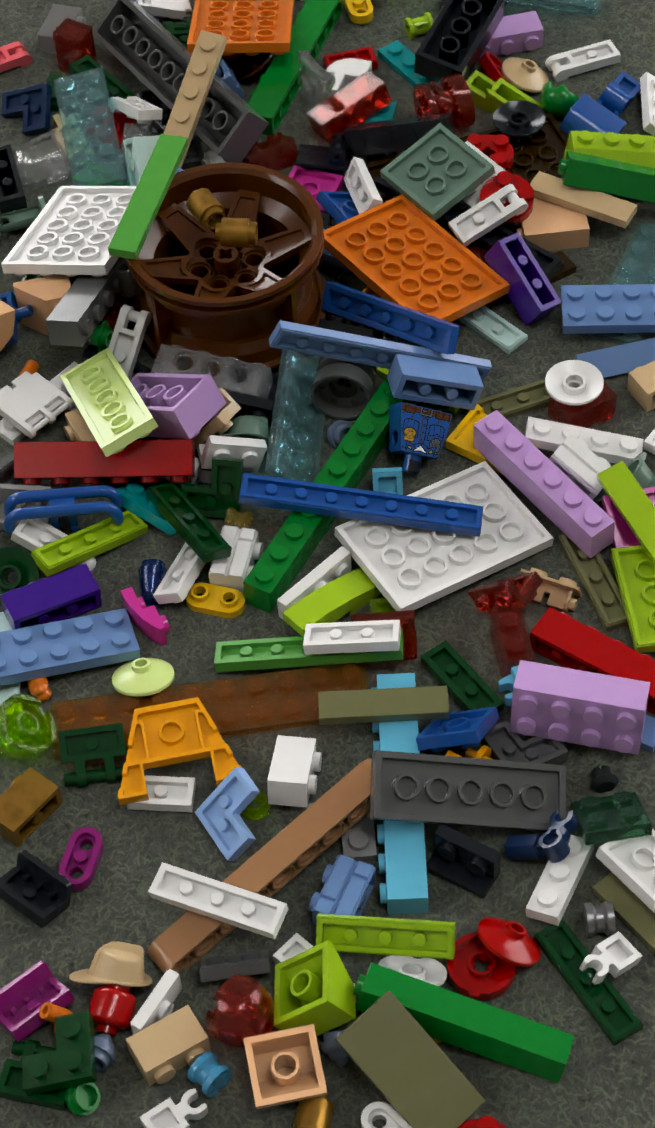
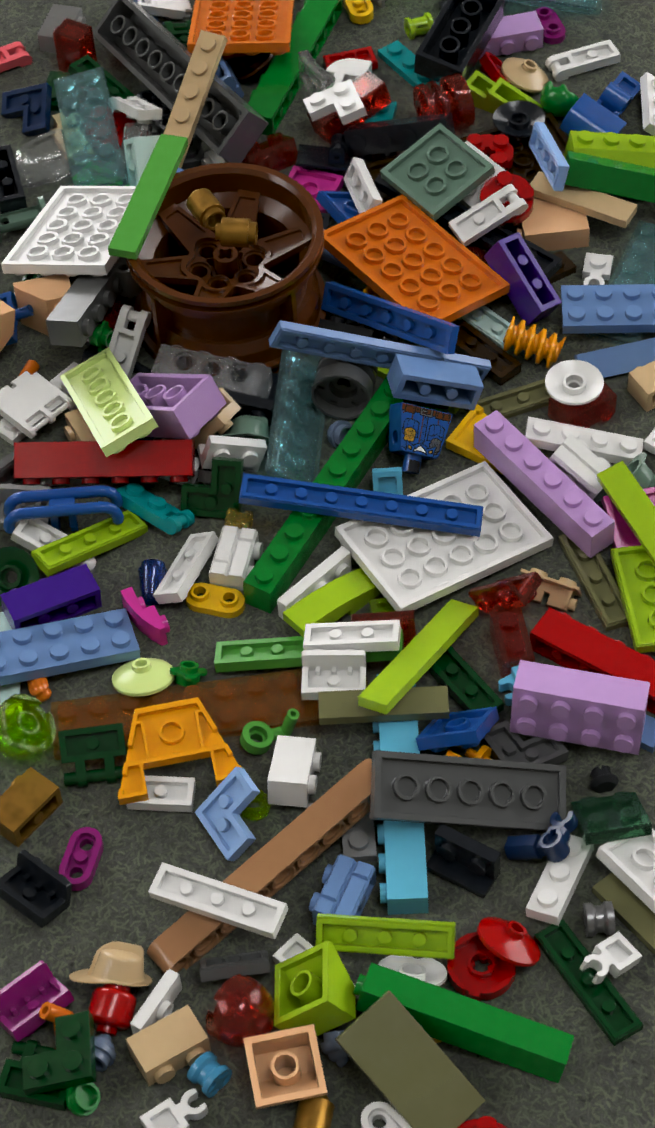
(188, 522): dark green tile -> none
(188, 673): none -> green plate
(266, 735): none -> bright green plate
(332, 671): none -> white bracket
(339, 98): none -> white plate
(418, 657): none -> lime tile
(474, 344): none -> dark brown plate
(532, 342): none -> light orange piece
(548, 156): none -> light blue tile
(553, 28): none -> magenta plate
(597, 268): none -> white plate

